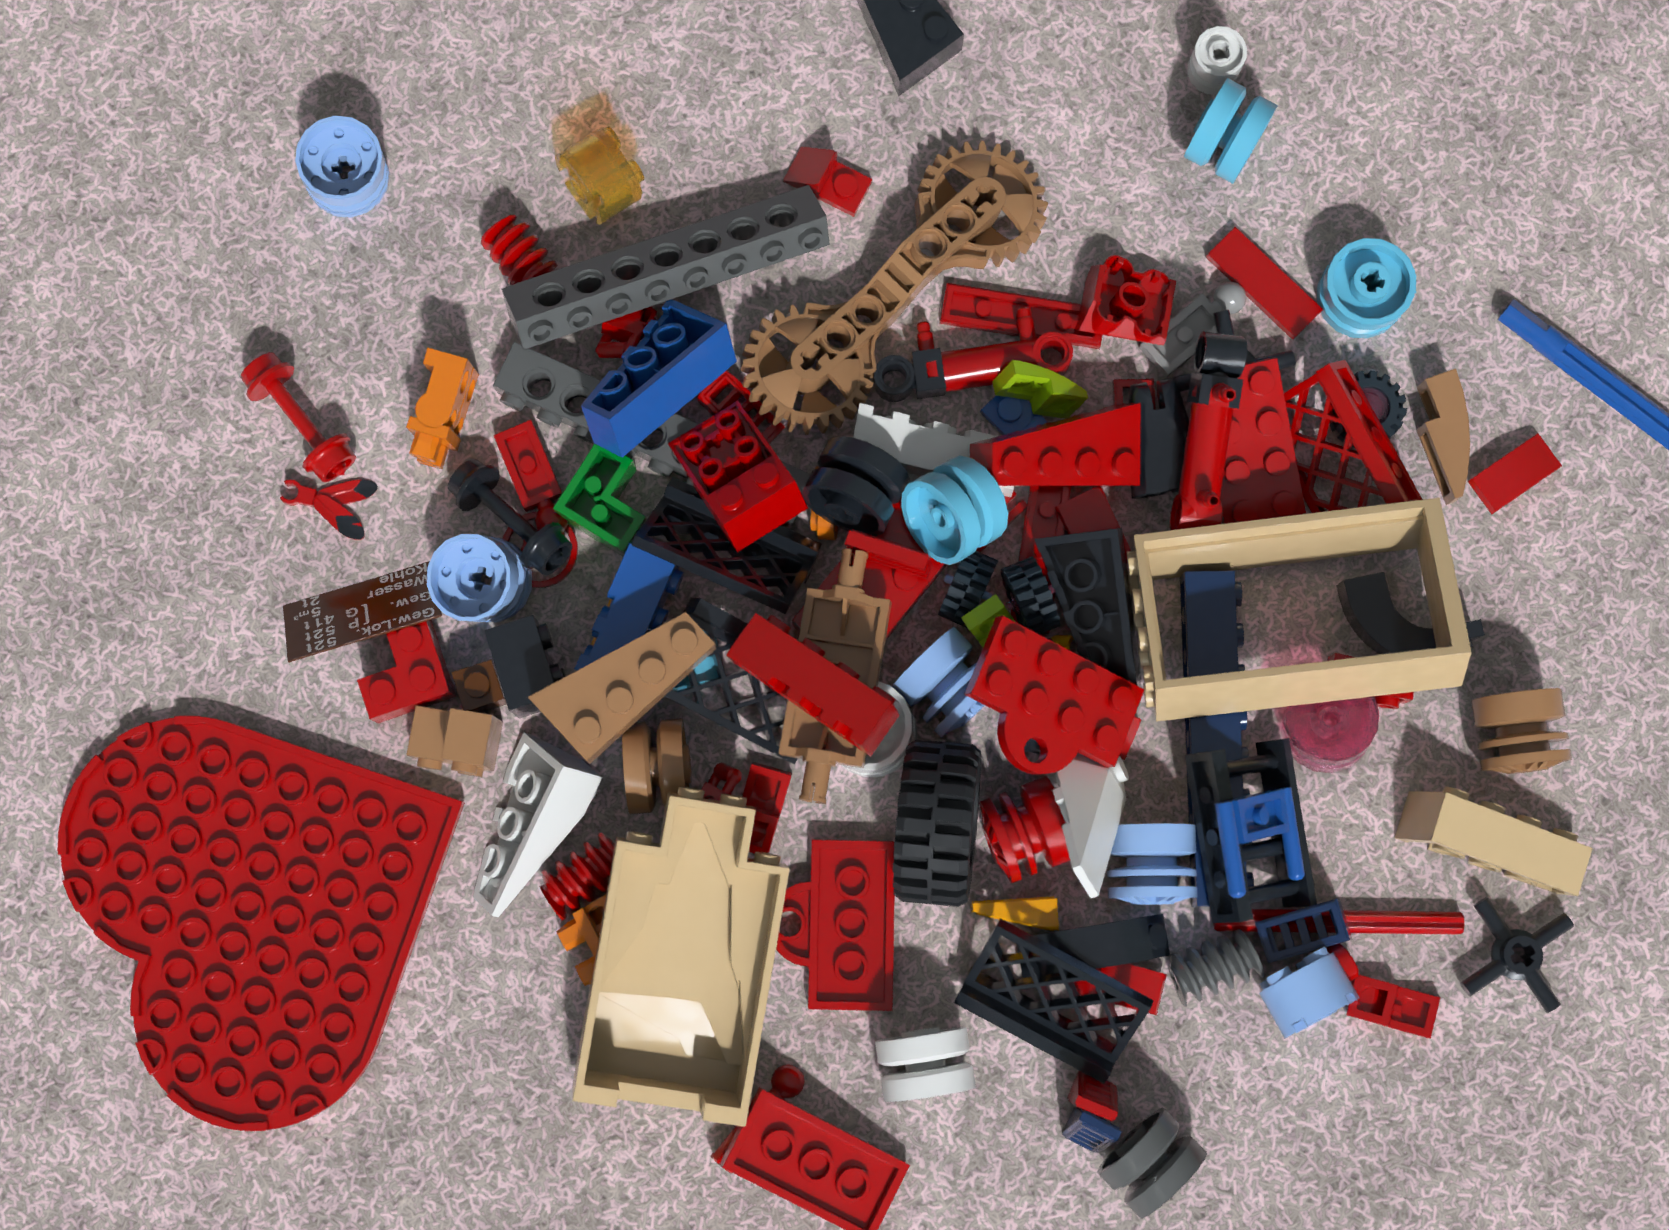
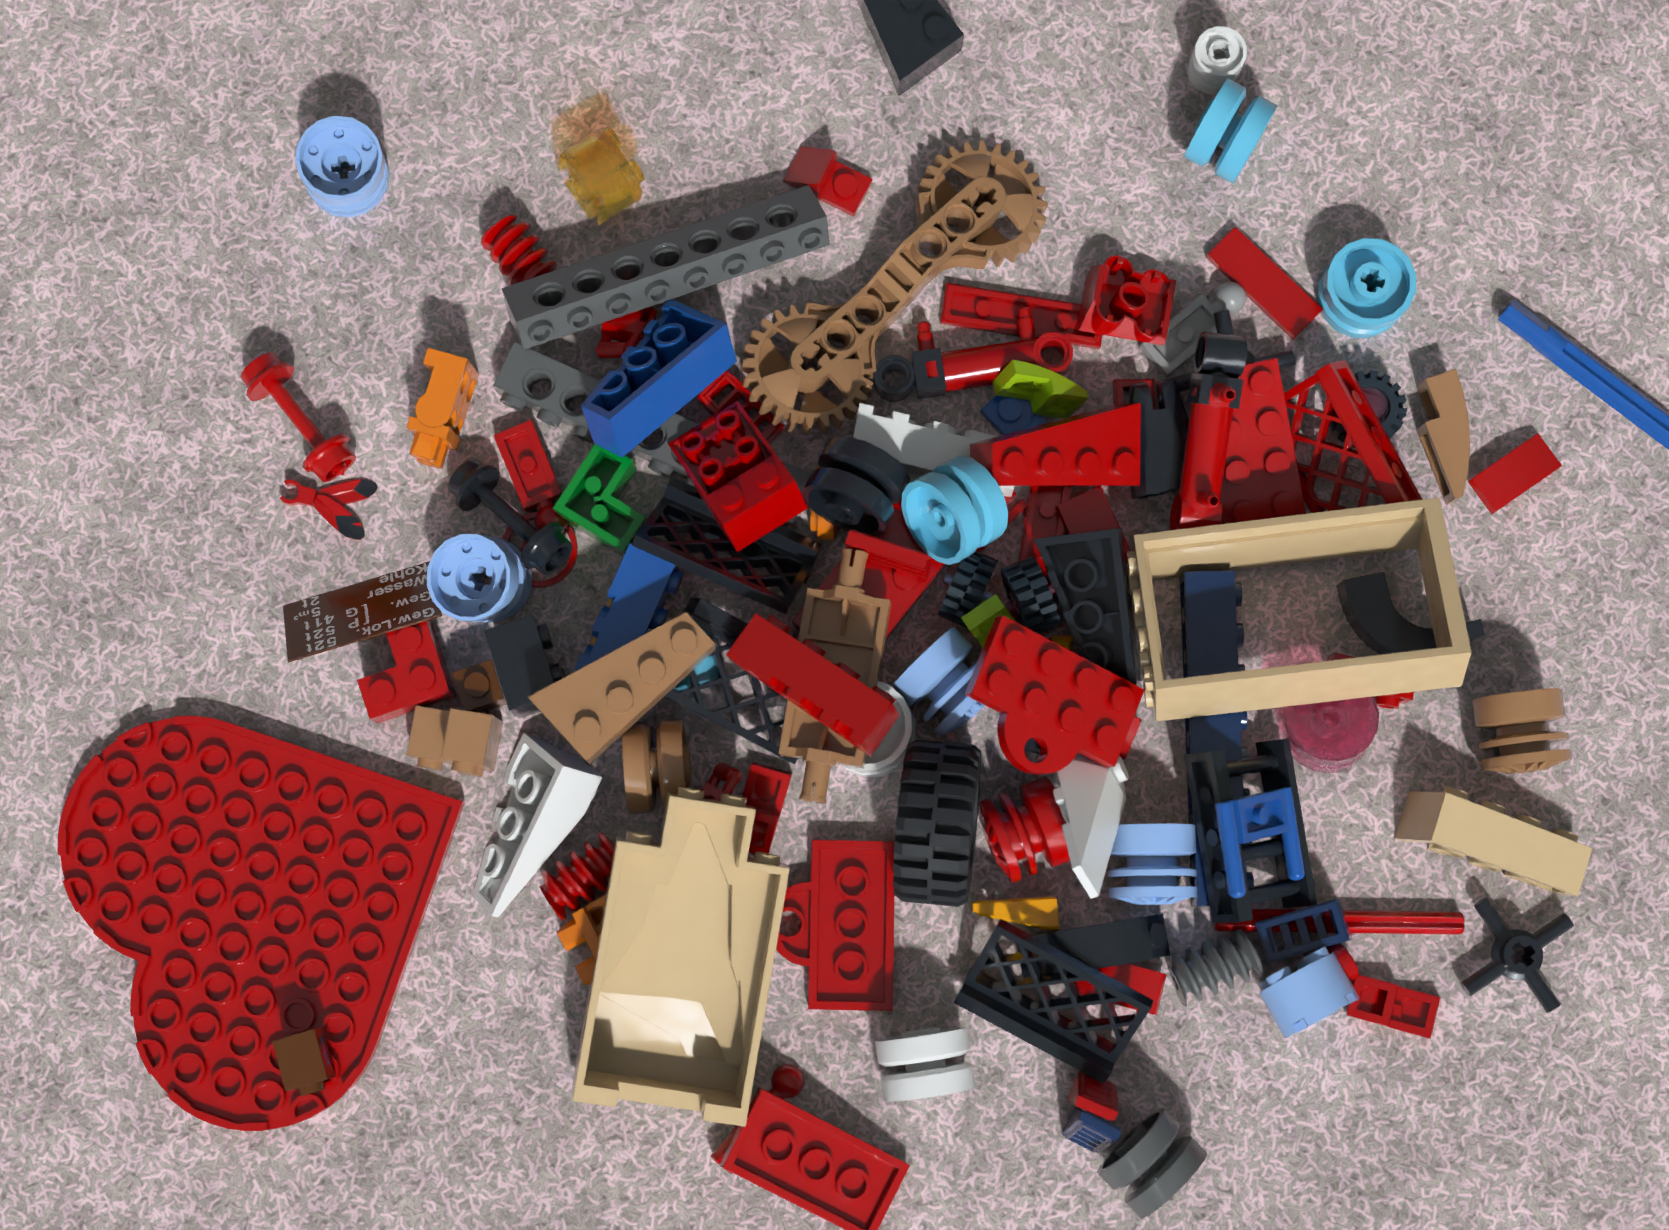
(304, 1061): none -> reddish brown brick

